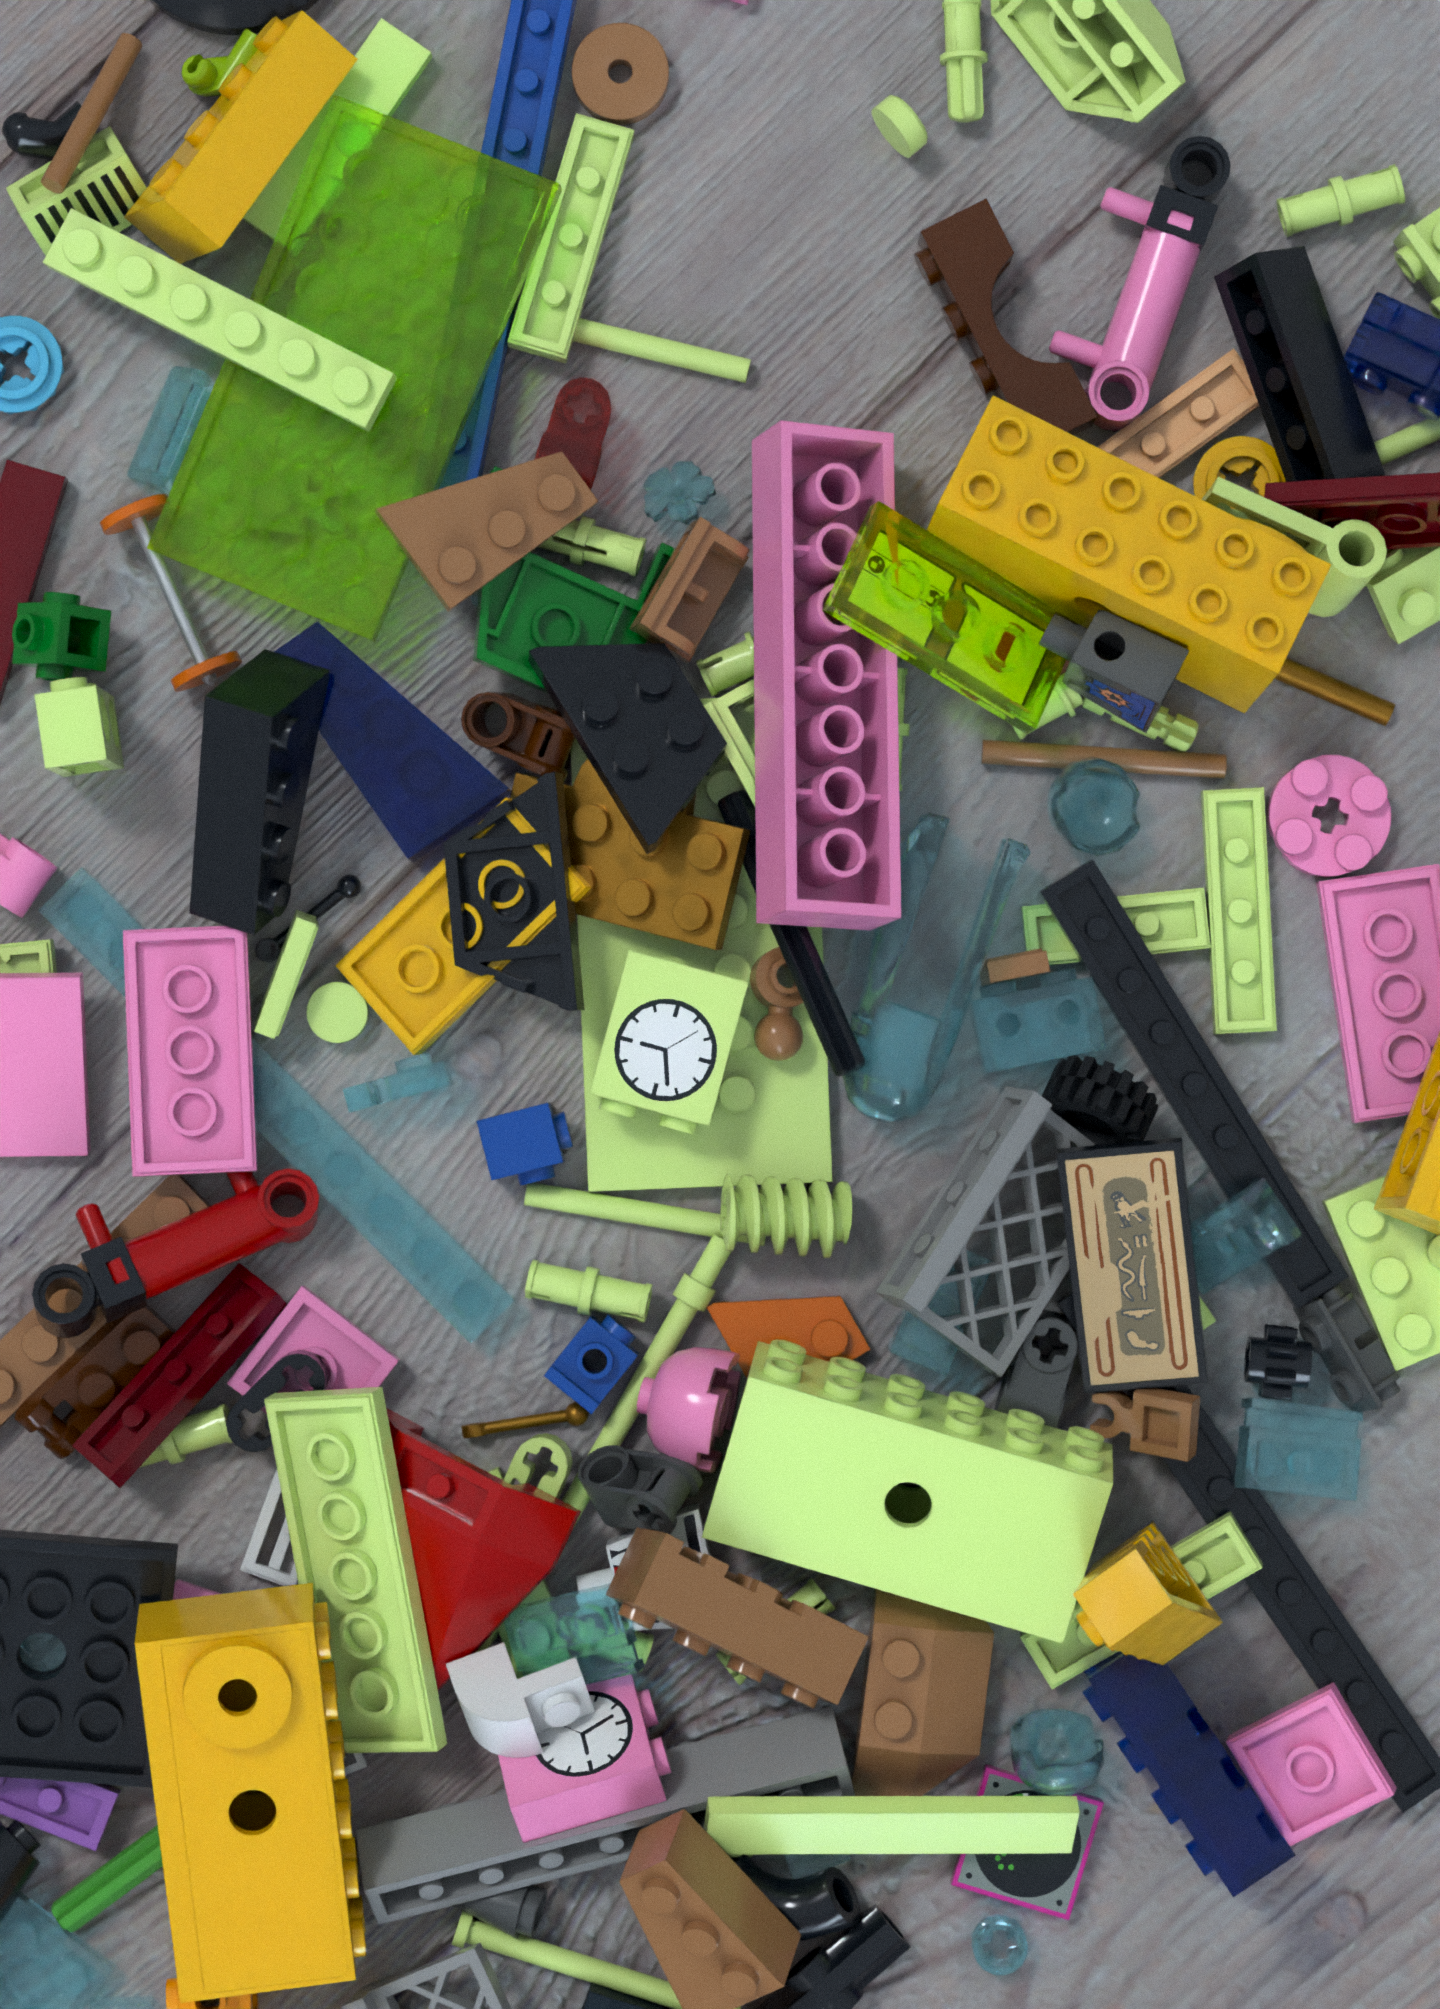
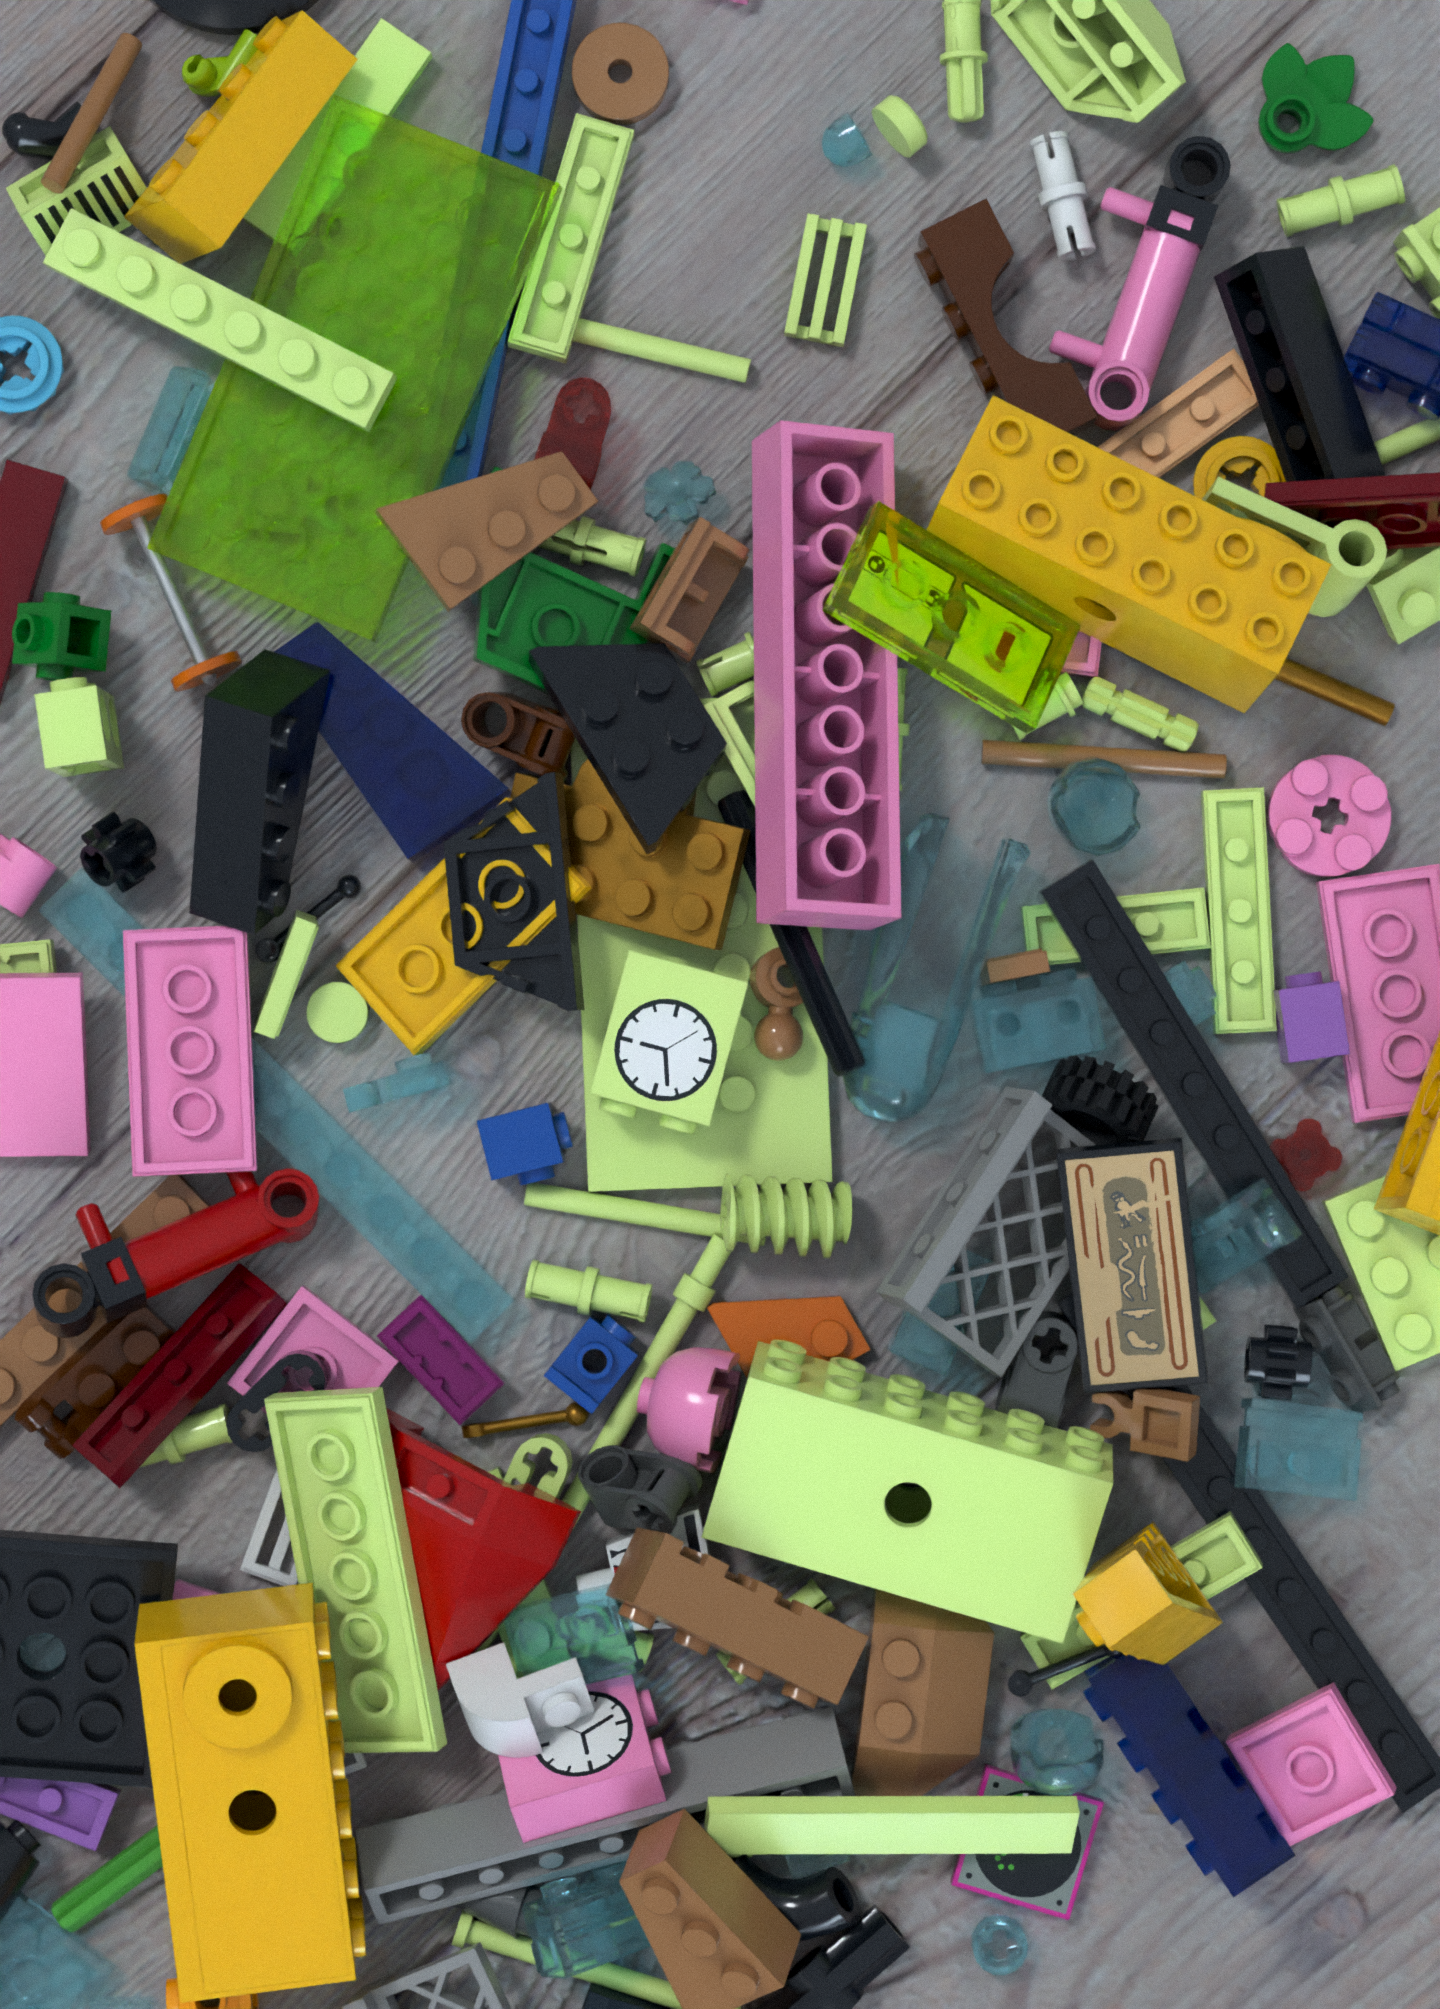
(118, 852): none -> black gear
(441, 1359): none -> magenta plate
(582, 1924): none -> clear light blue brick
(835, 229): none -> yellowish green tile
(845, 143): none -> clear light blue hinge
(1021, 1681): none -> black hinge
(1062, 195): none -> white pin
(1138, 667): dark grey torso -> none
(1192, 990): none -> clear light blue plate
(1310, 1019): none -> medium lavender brick
(1315, 97): none -> green plate
(1322, 1158): none -> clear red plate

